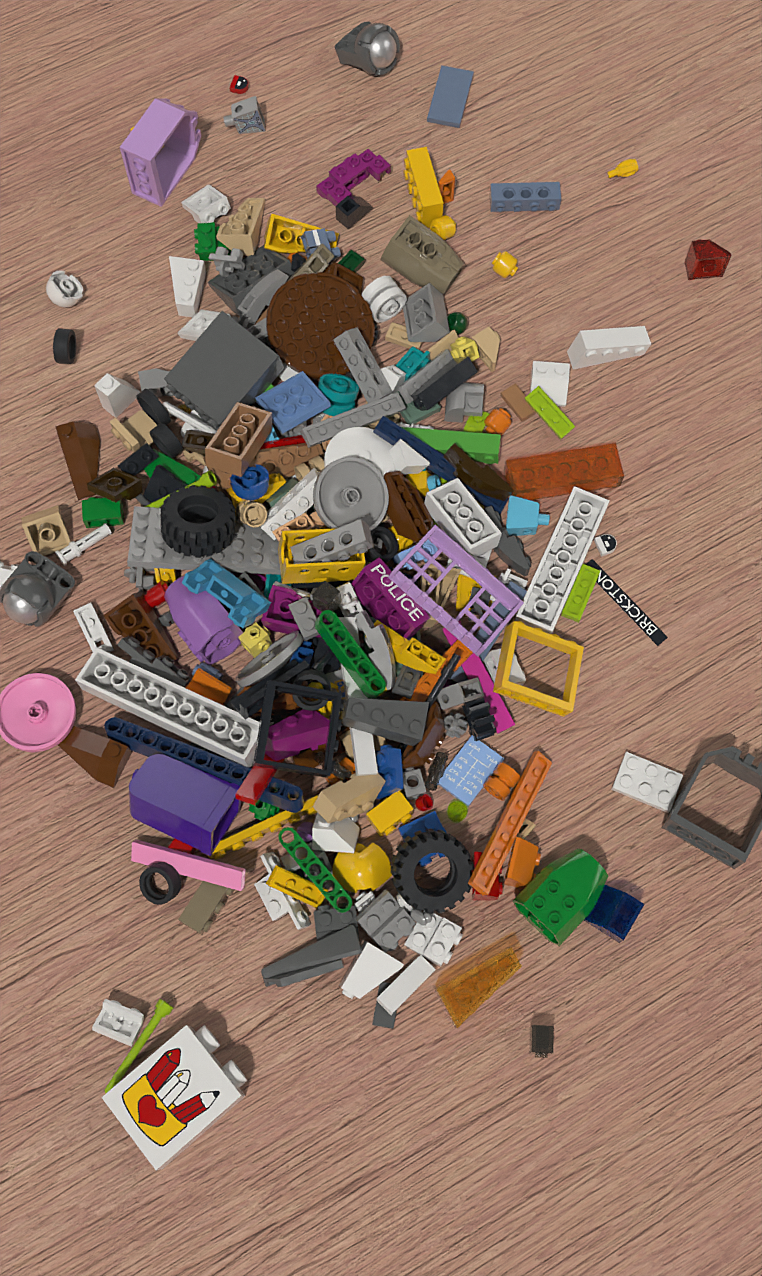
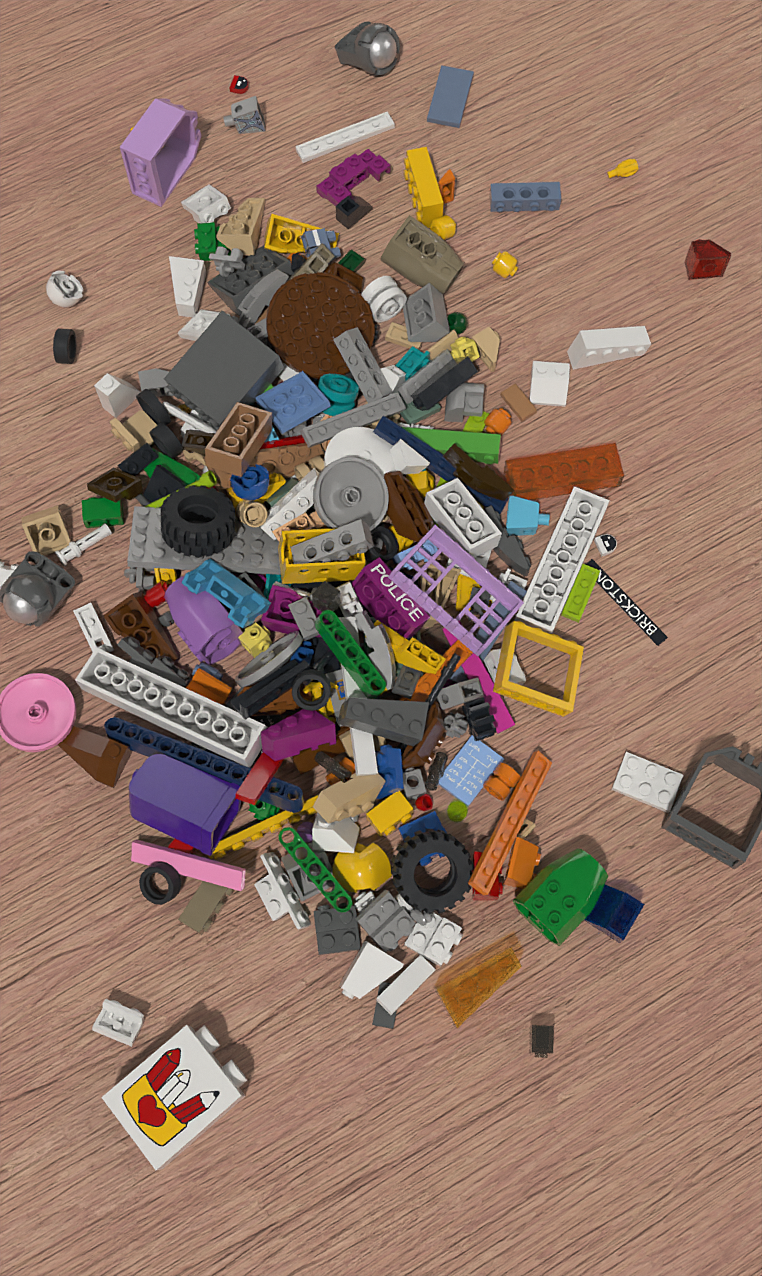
(81, 451): reddish brown wedge -> none
(162, 1009): lime piece -> none
(295, 886): yellow tile -> none
(314, 960): dark grey wedge -> none
(334, 727): black window -> none
(345, 137): none -> white tile
(433, 482): medium azure tile -> none
(549, 412): lime plate -> none

